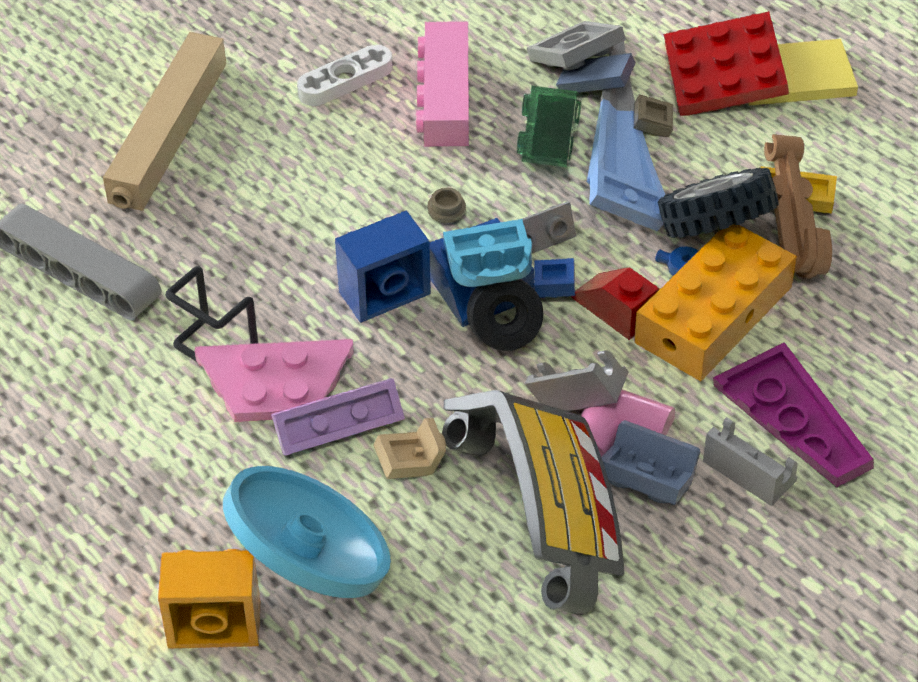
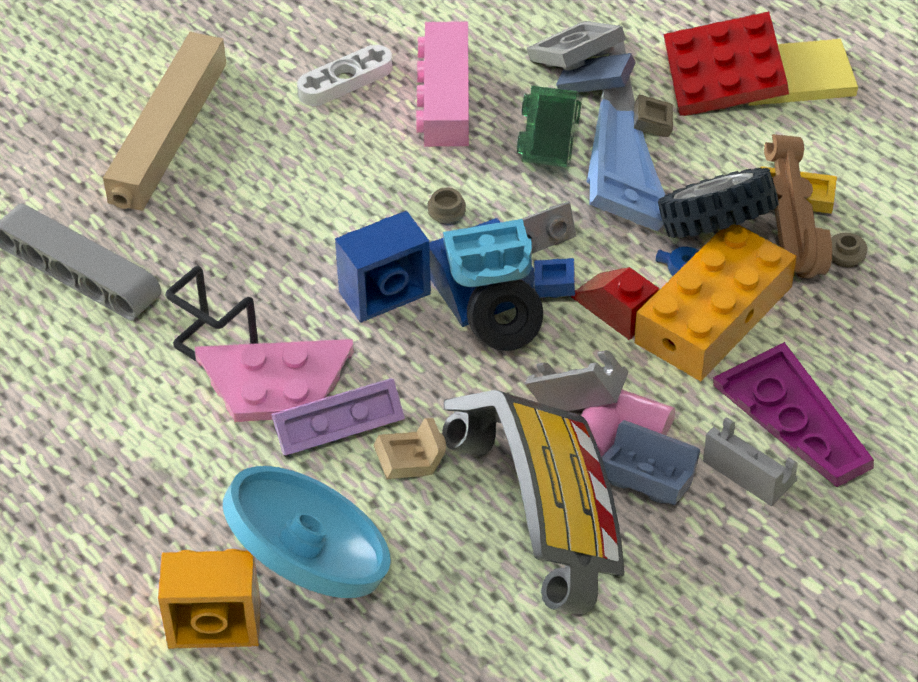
(848, 249): none -> dark tan plate

